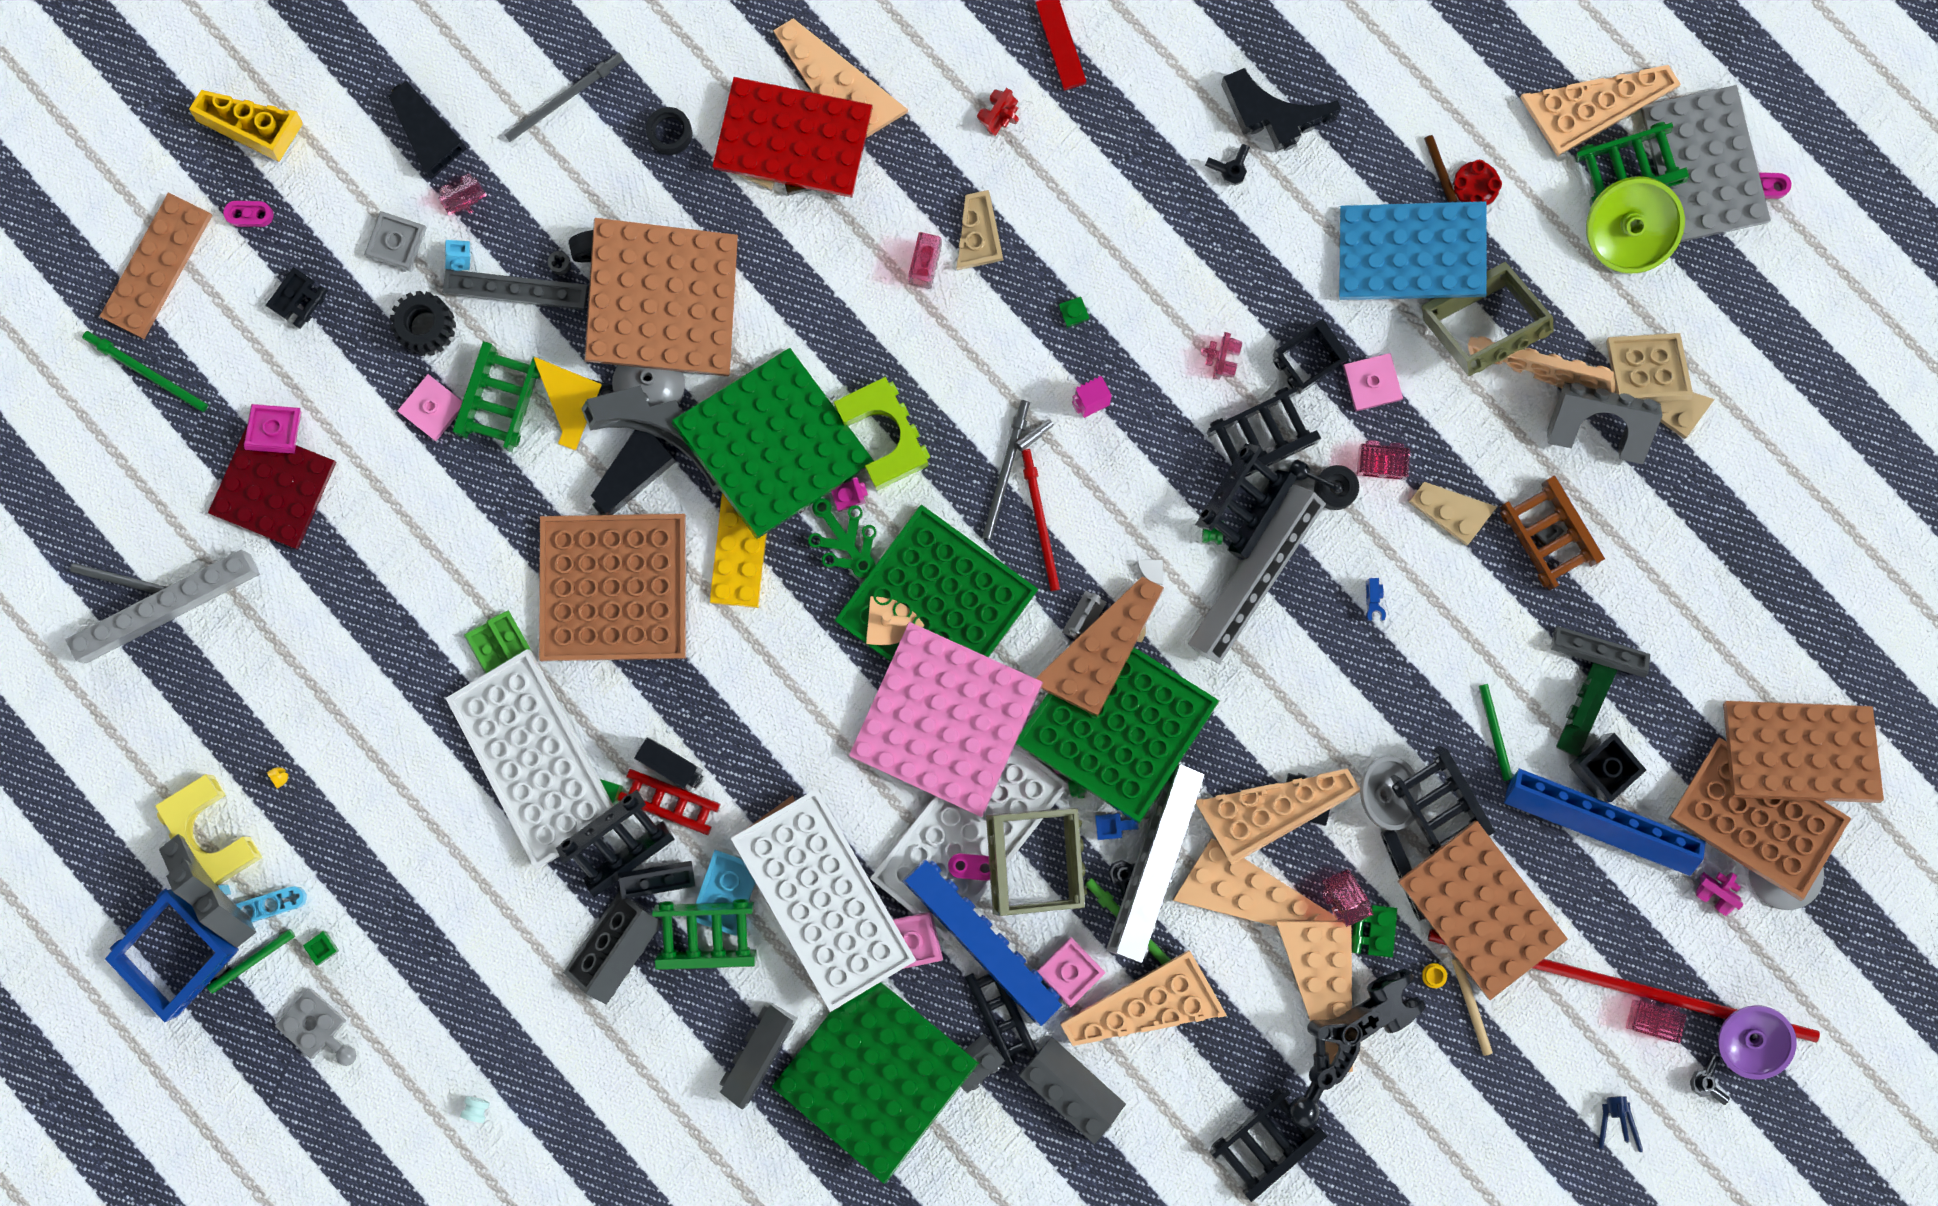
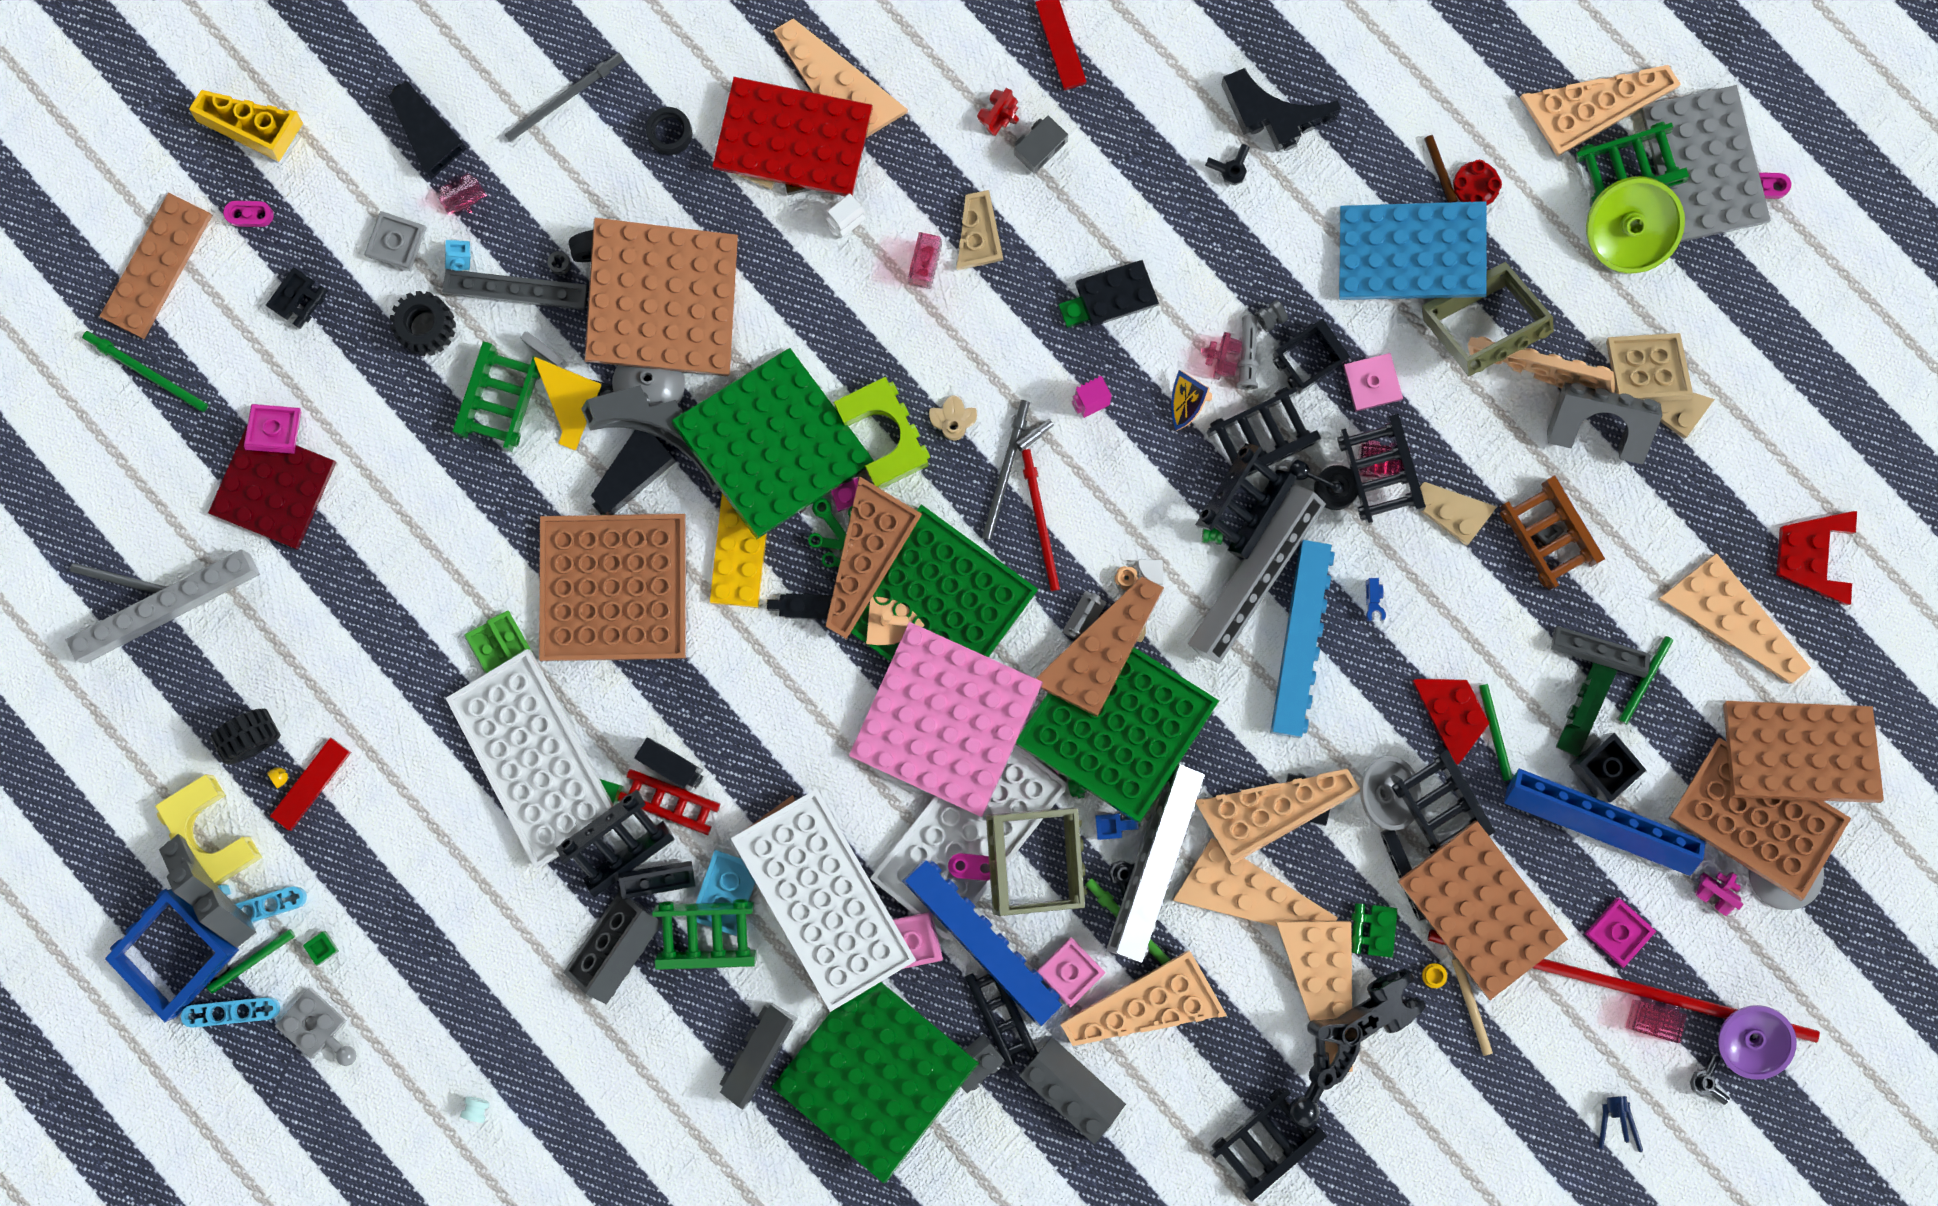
(230, 1011): none -> medium azure beam
(245, 736): none -> black tyre
(310, 784): none -> red tile
(431, 407): bright pink plate -> none
(543, 350): none -> light grey tile
(801, 606): none -> black hinge
(844, 216): none -> white brick
(872, 542): none -> nougat wing
(953, 415): none -> tan plate
(1040, 144): none -> dark grey brick
(1116, 293): none -> black plate
(1126, 571): none -> light nougat plate
(1187, 399): none -> shield
(1248, 362): none -> light grey pin
(1271, 316): none -> dark grey wheel
(1301, 639): none -> dark azure brick
(1346, 897): clear pink brick -> none
(1399, 453): none -> black fence
(1453, 713): none -> red wing
(1620, 932): none -> dark pink tile
(1644, 682): none -> green bar
(1728, 611): none -> light nougat wing
(1805, 554): none -> red wing

